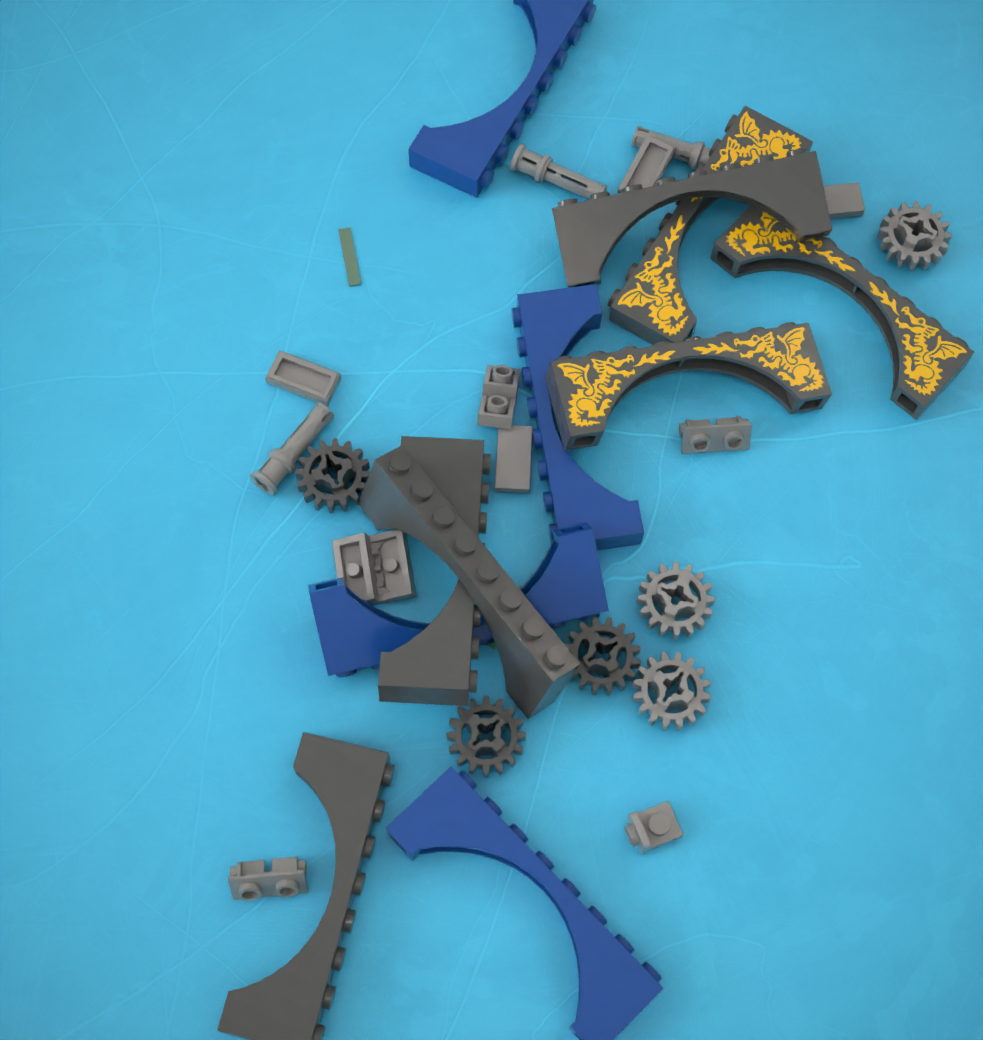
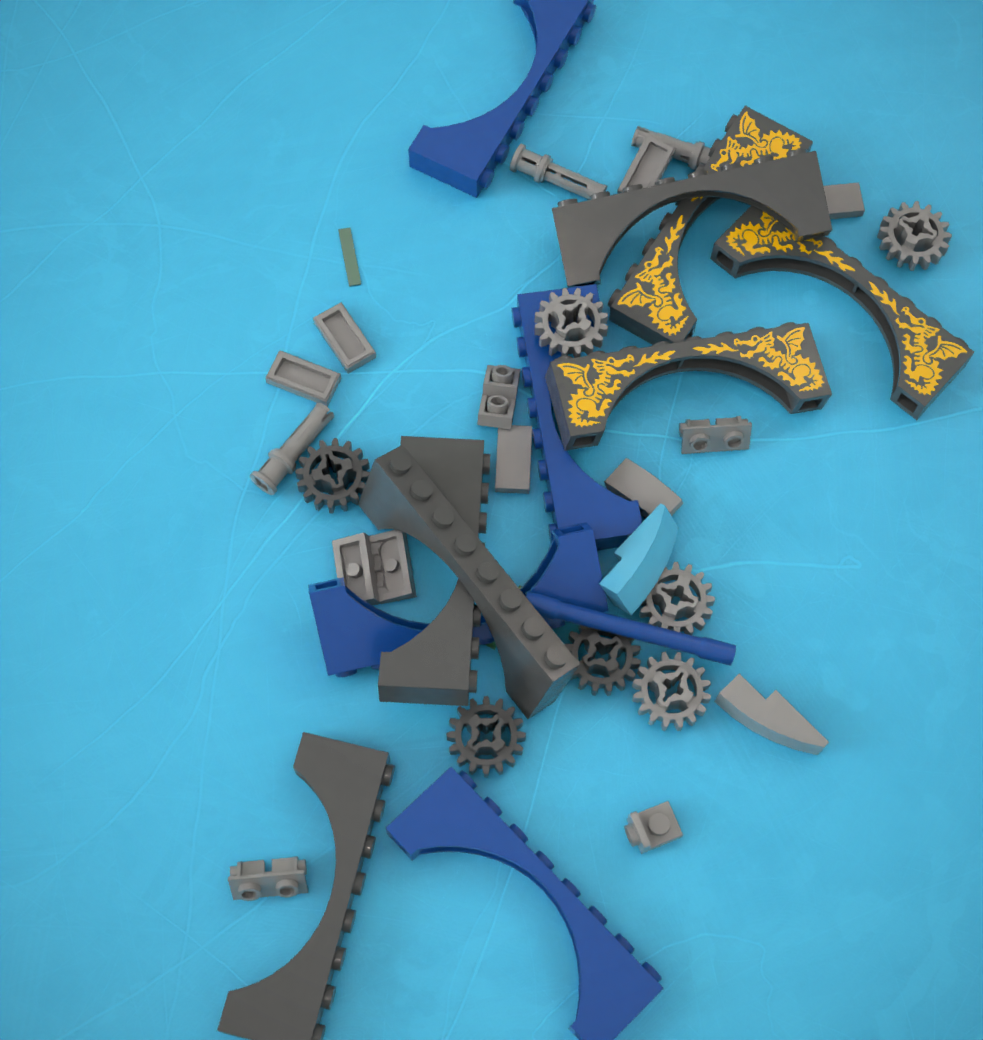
(344, 337): none -> light grey tile
(566, 311): none -> light grey gear
(636, 483): none -> light grey slope
(641, 561): none -> medium azure slope
(702, 647): none -> blue piece
(770, 717): none -> light grey slope

